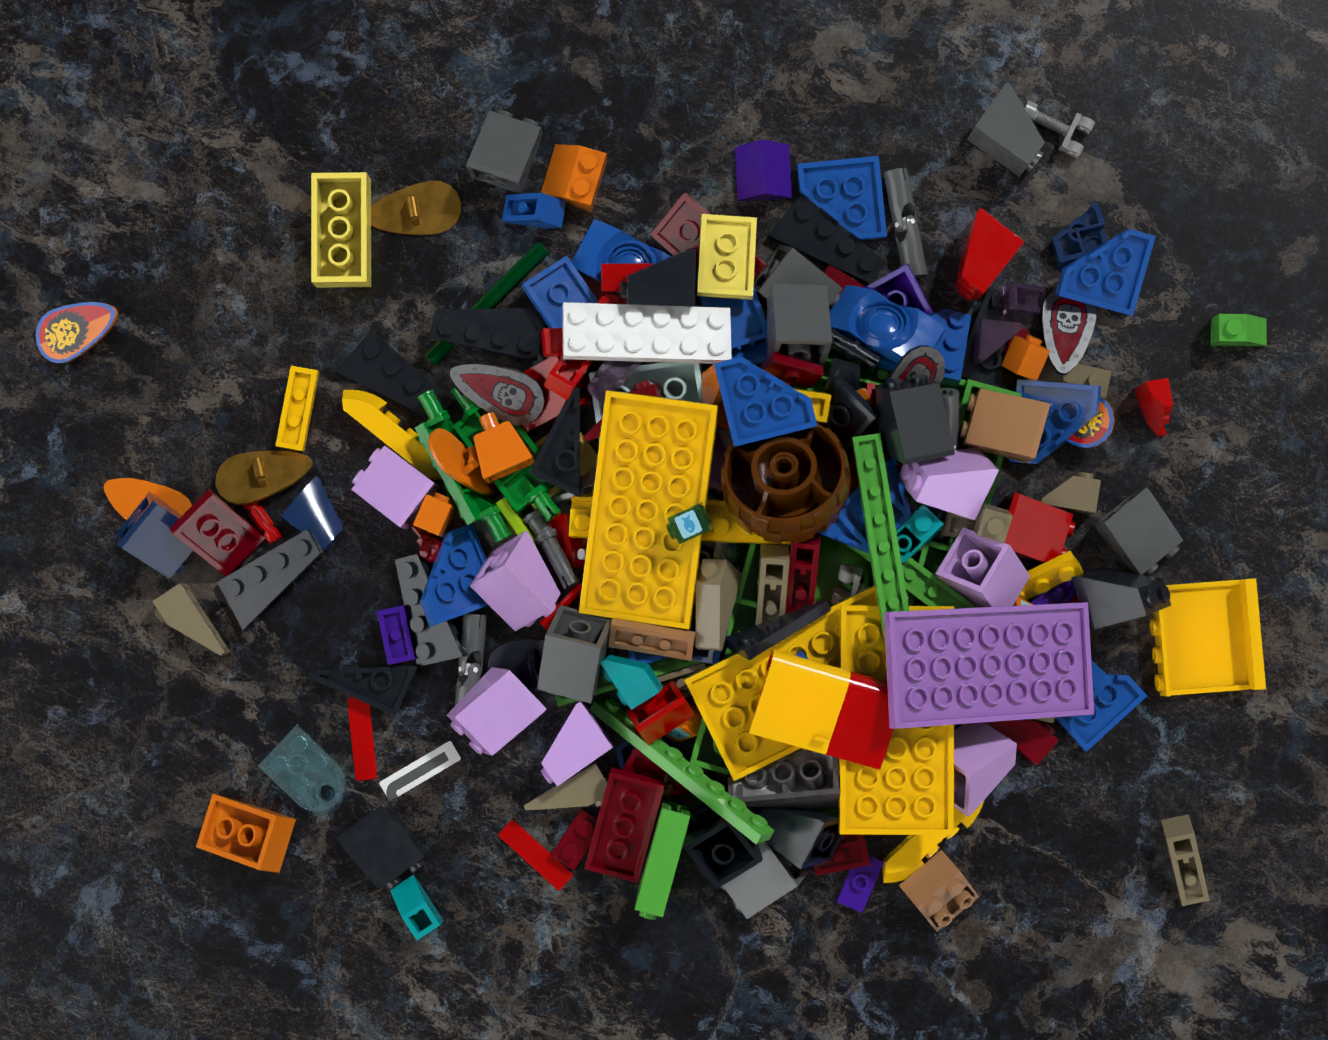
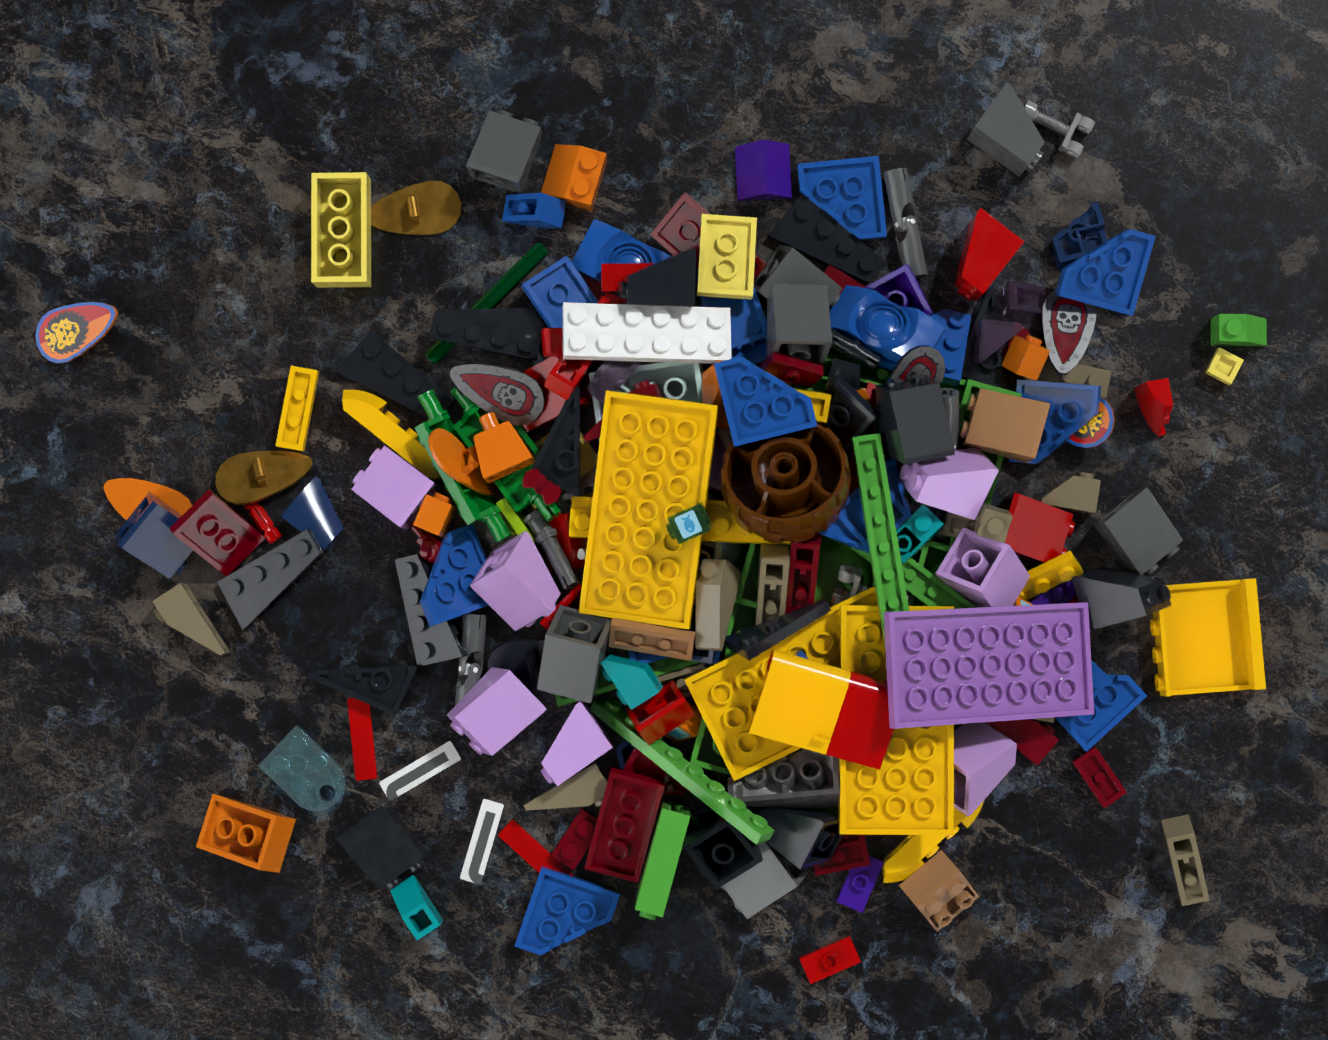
(396, 635): dark purple plate -> none
(481, 841): none -> sticker
(548, 490): none -> dark red piece
(563, 910): none -> blue plate
(829, 959): none -> red plate
(1099, 777): none -> dark red plate
(1224, 366): none -> light yellow plate

